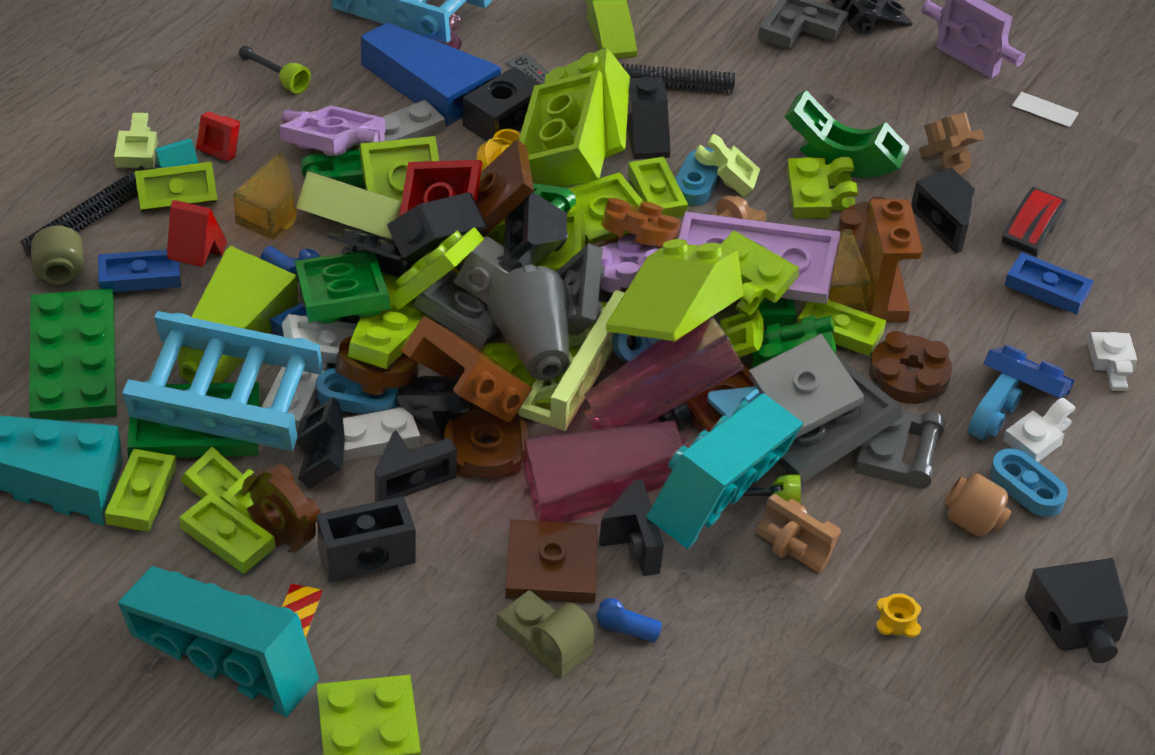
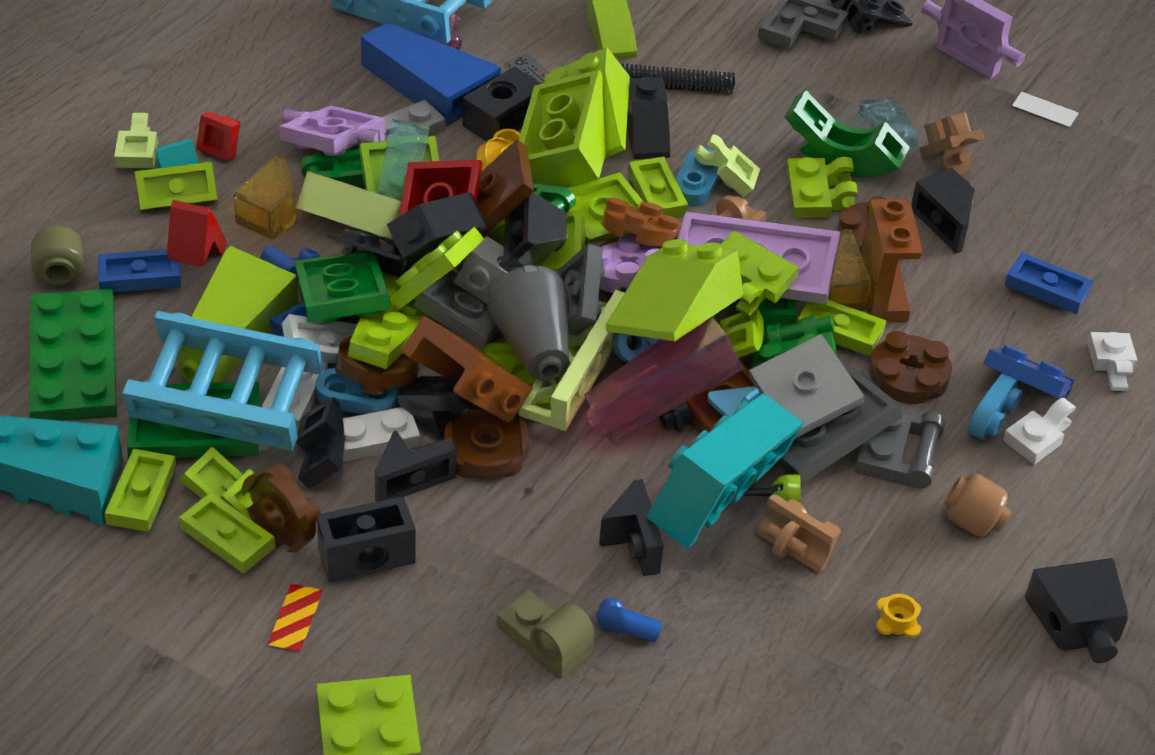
(92, 207): black axle -> none
(223, 634): teal wedge -> none
(293, 76): lime hinge -> none
(404, 144): none -> clear light blue plate
(552, 560): reddish brown plate -> none
(591, 469): clear pink slope -> none
(889, 111): none -> clear light blue slope
(1029, 482): dark azure plate -> none
(1034, 221): slope -> none

